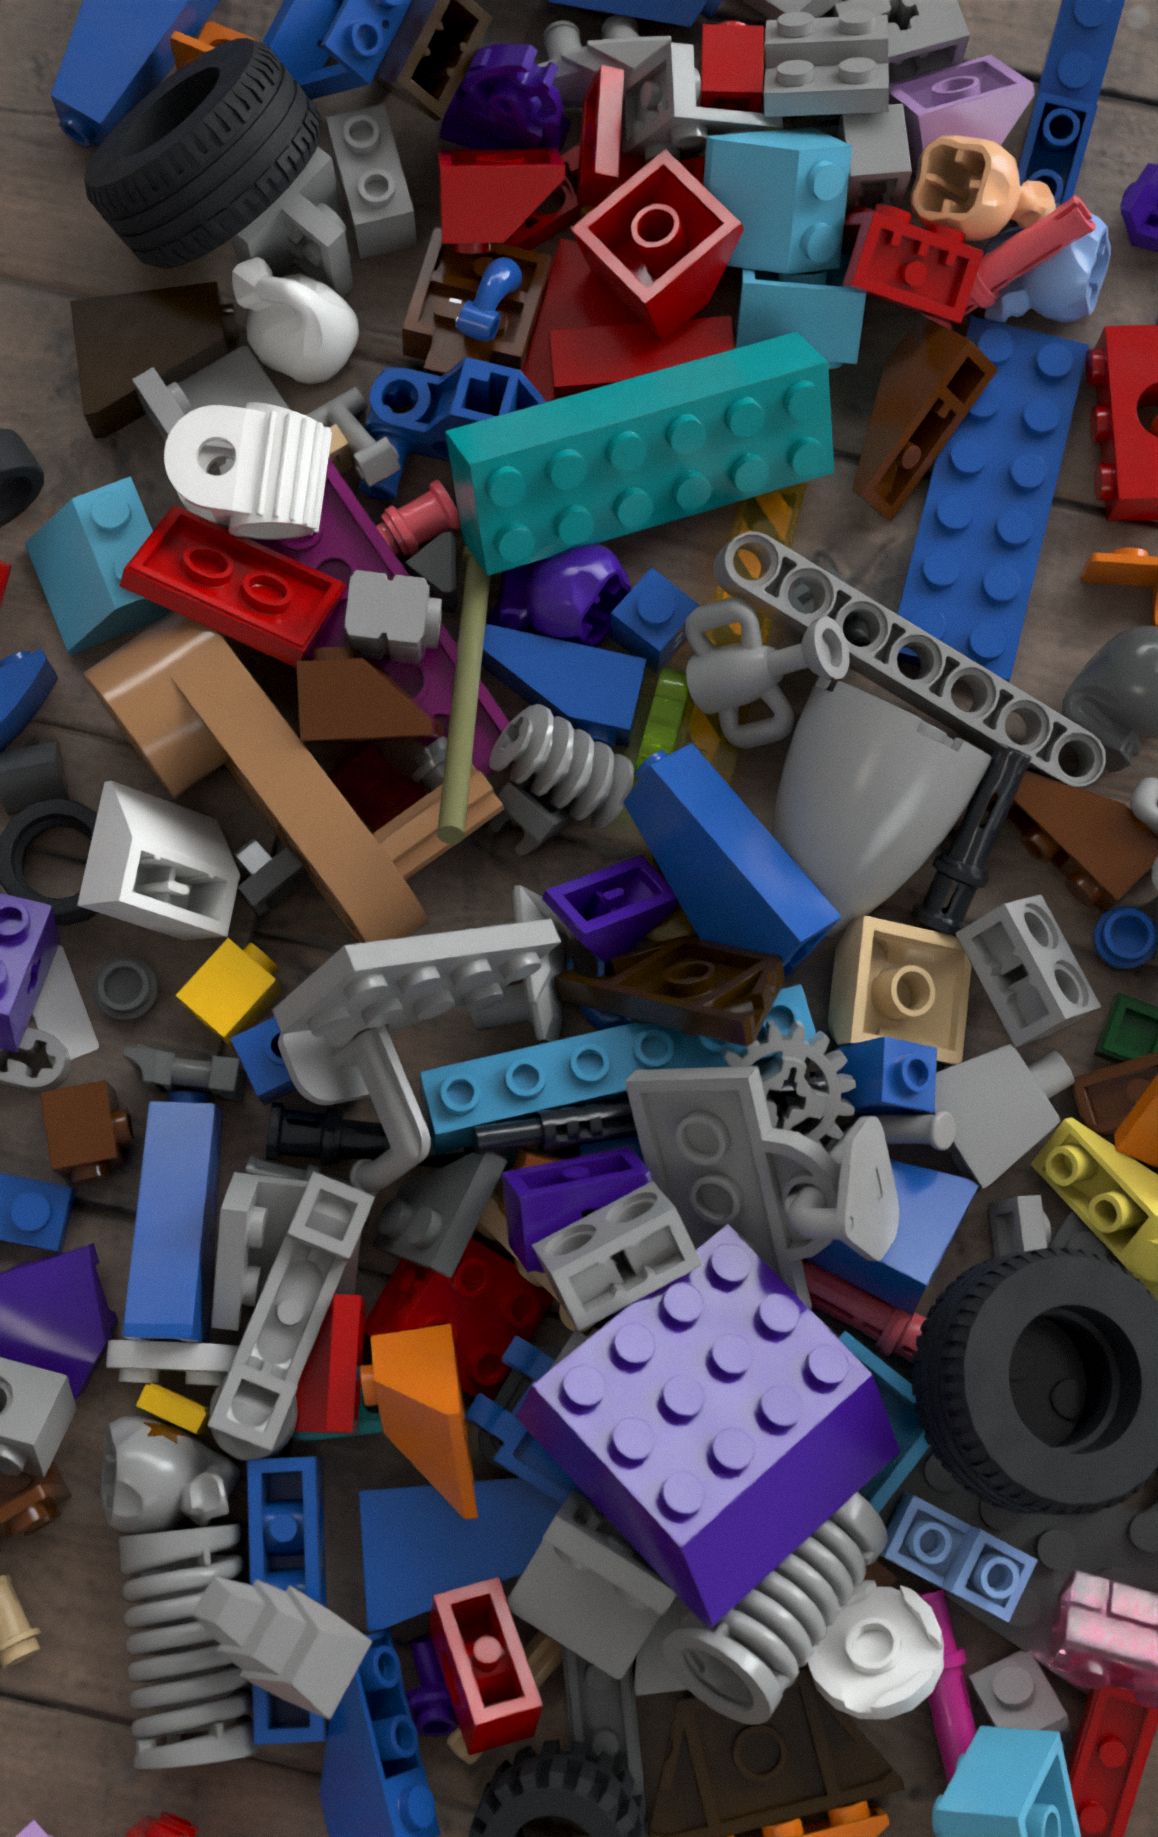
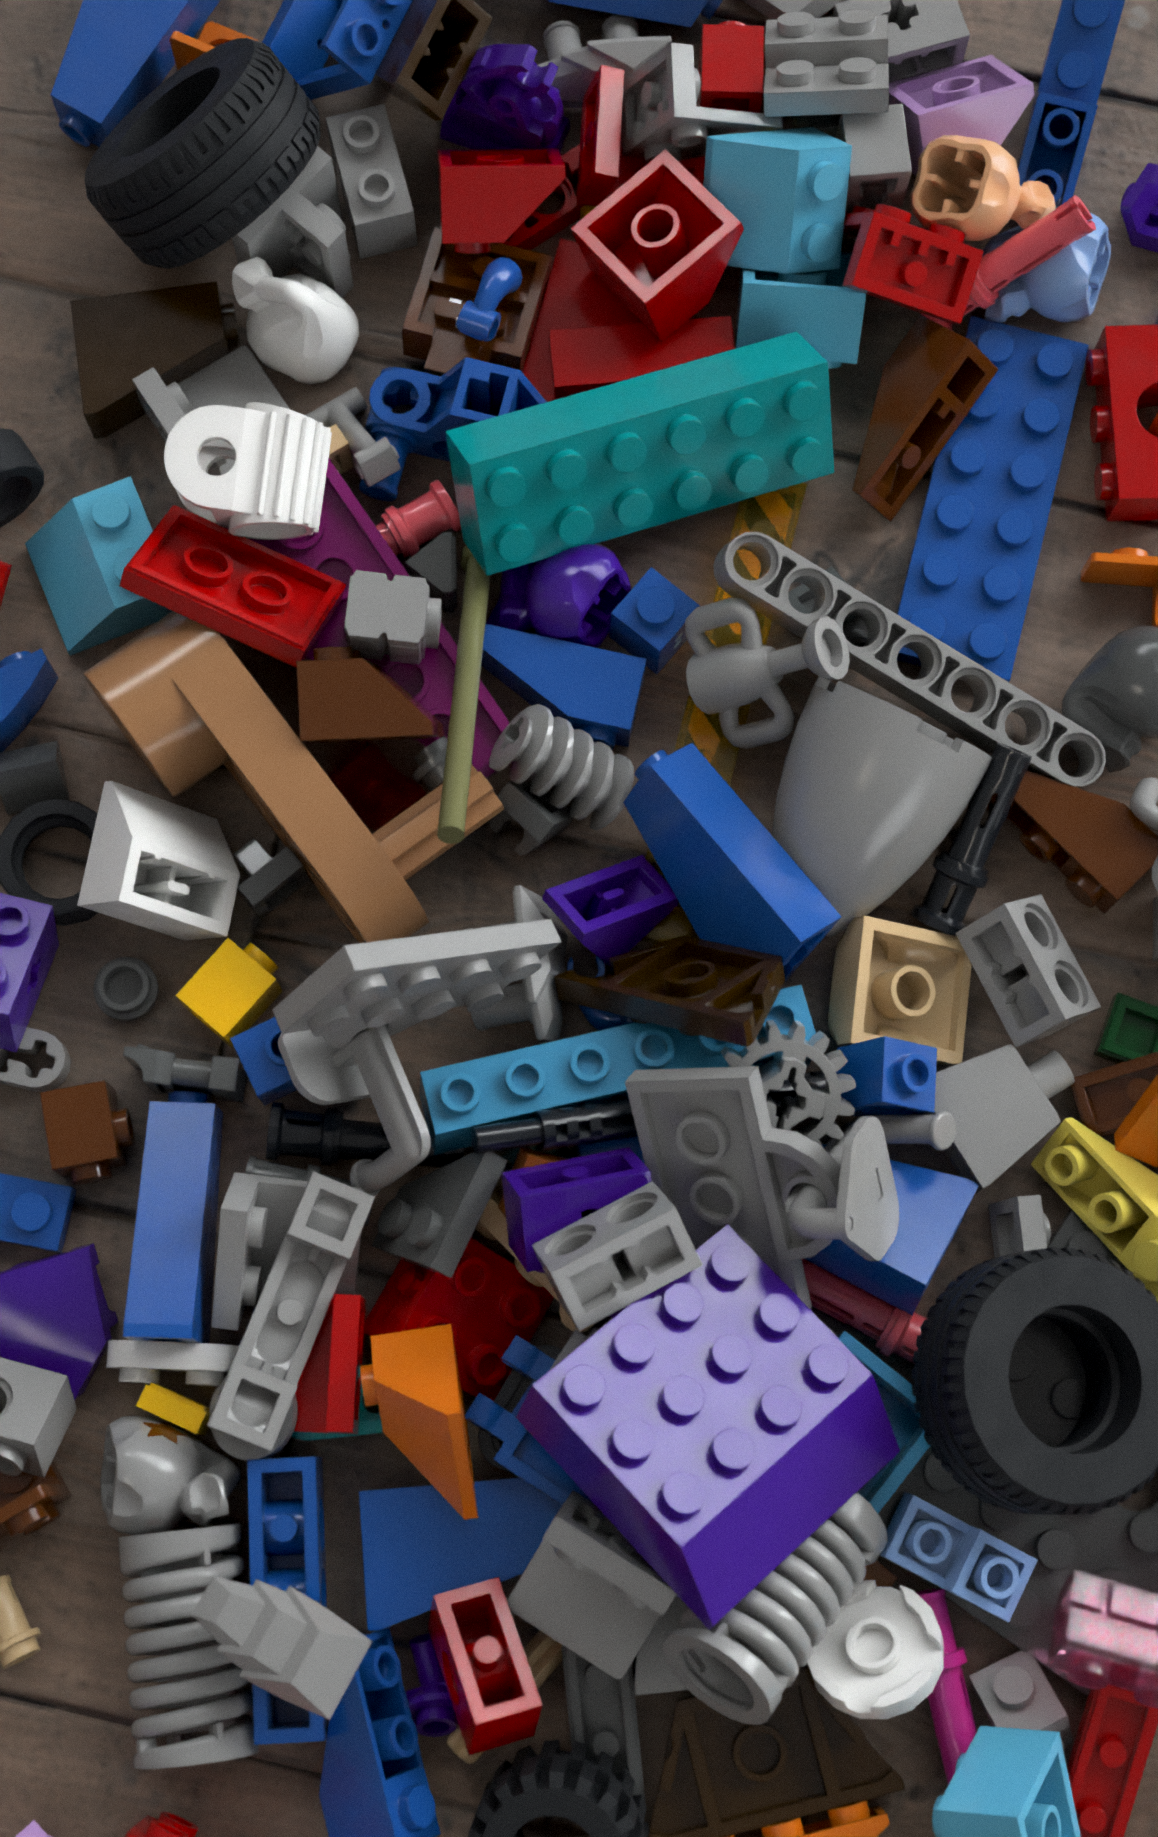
(63, 1011): white sticker -> none
(665, 714): clear neon green beam -> none
(1125, 938): blue plate -> none

